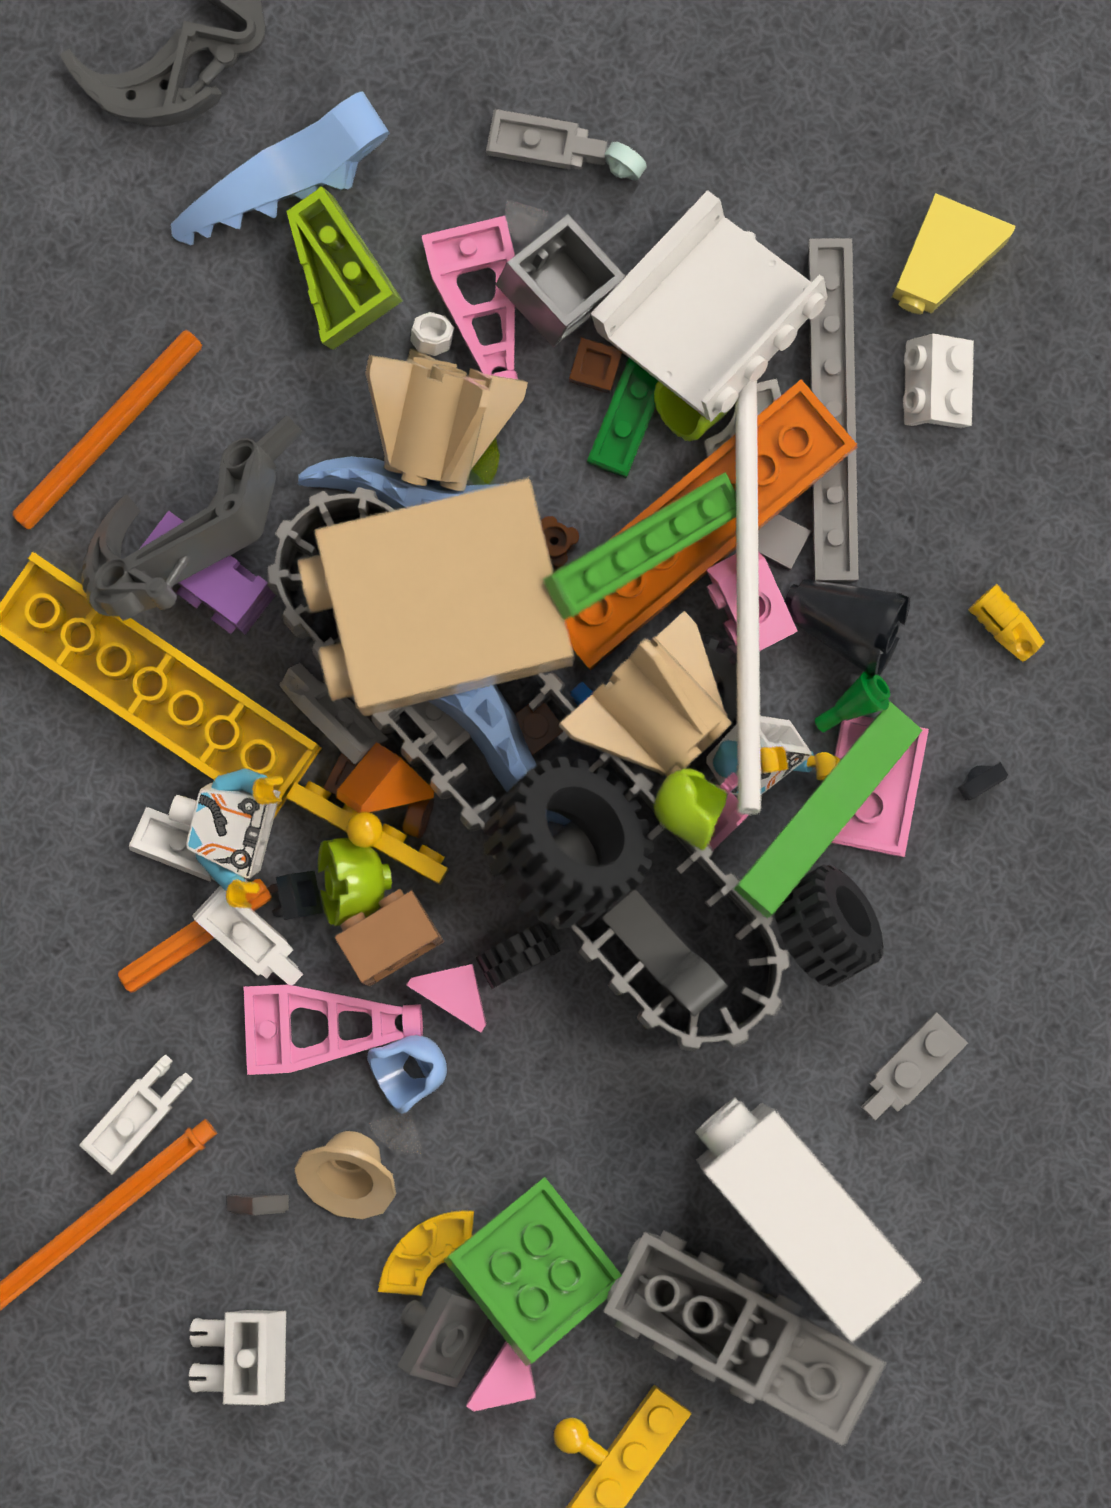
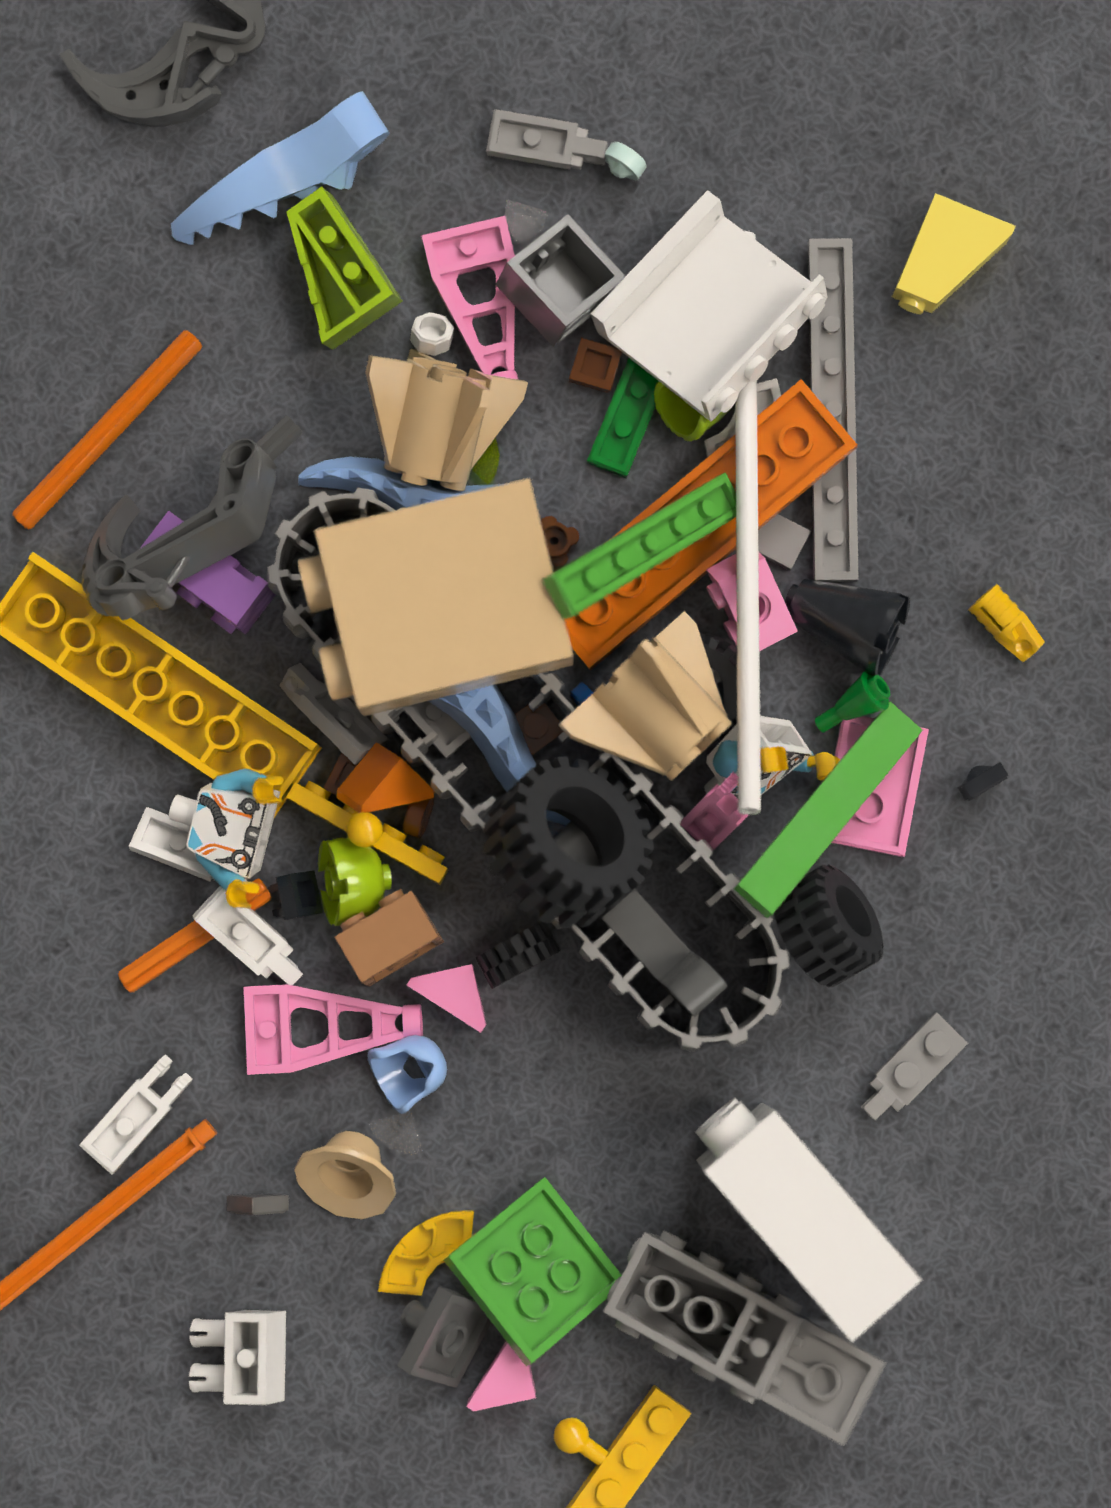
(689, 806): lime hair -> none
(938, 381): white bracket -> none

